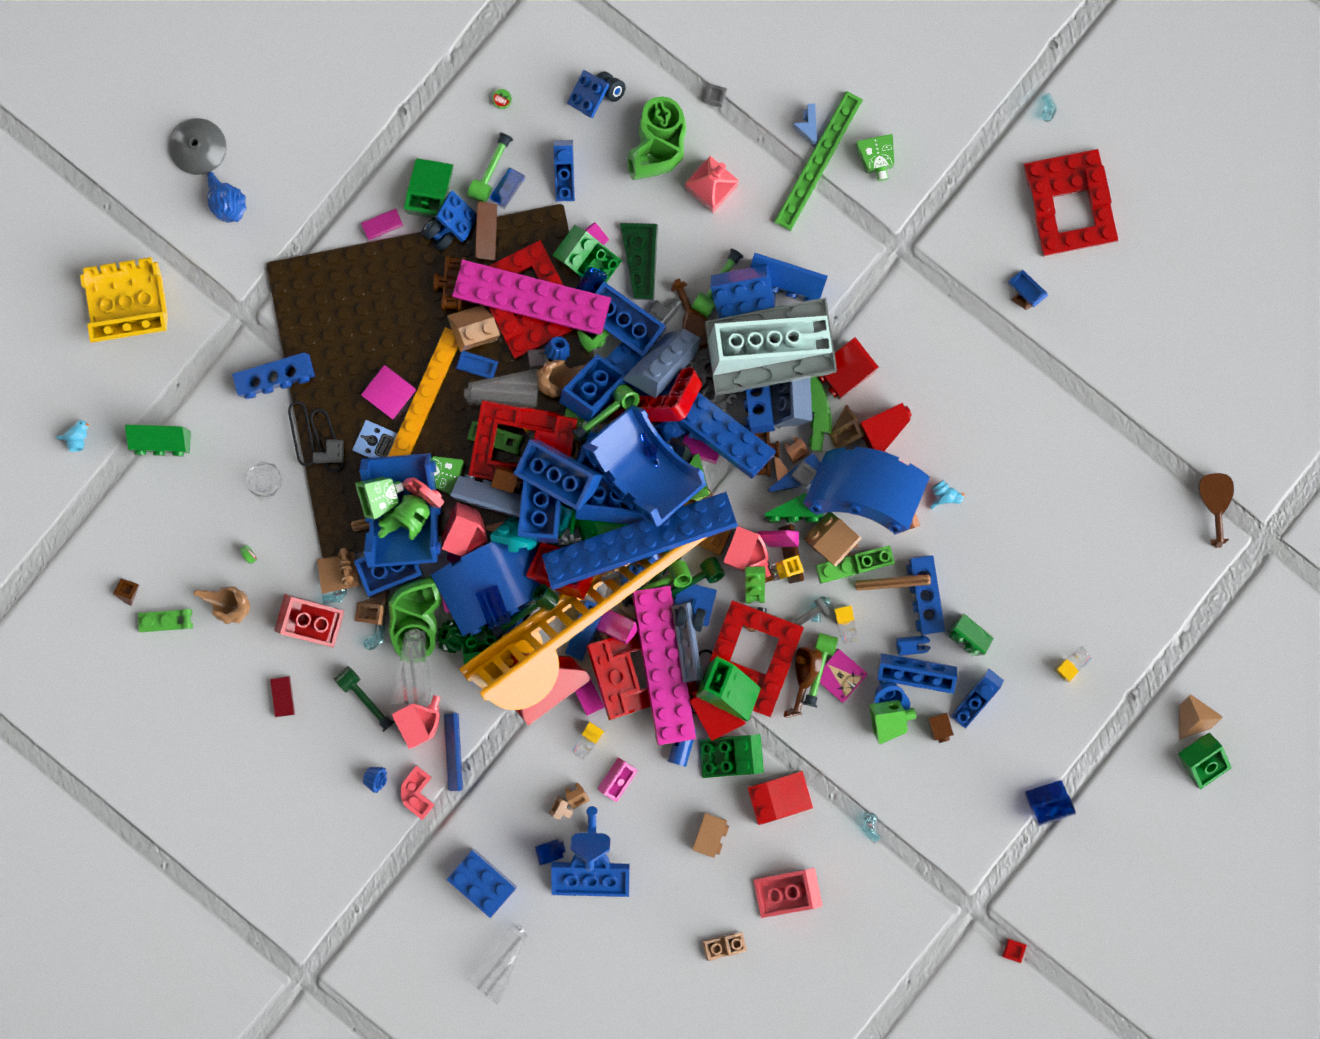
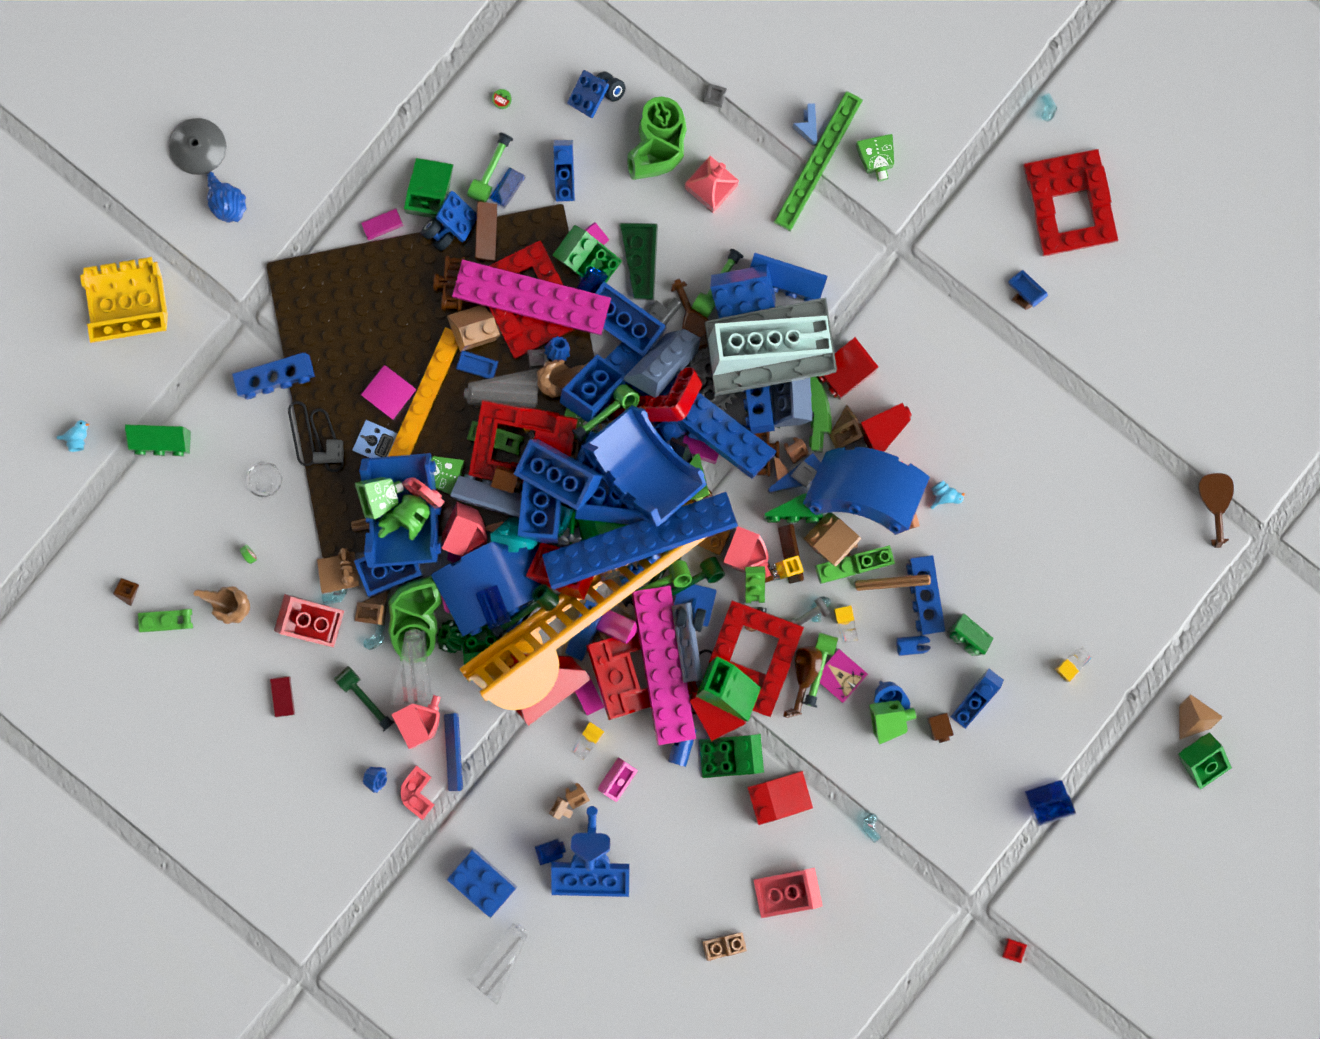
(595, 341): bright green plate -> none
(650, 450): clear blue piece -> none
(710, 835): medium nougat brick -> none
(780, 538): dark pink slope -> none
(917, 673): blue brick -> none

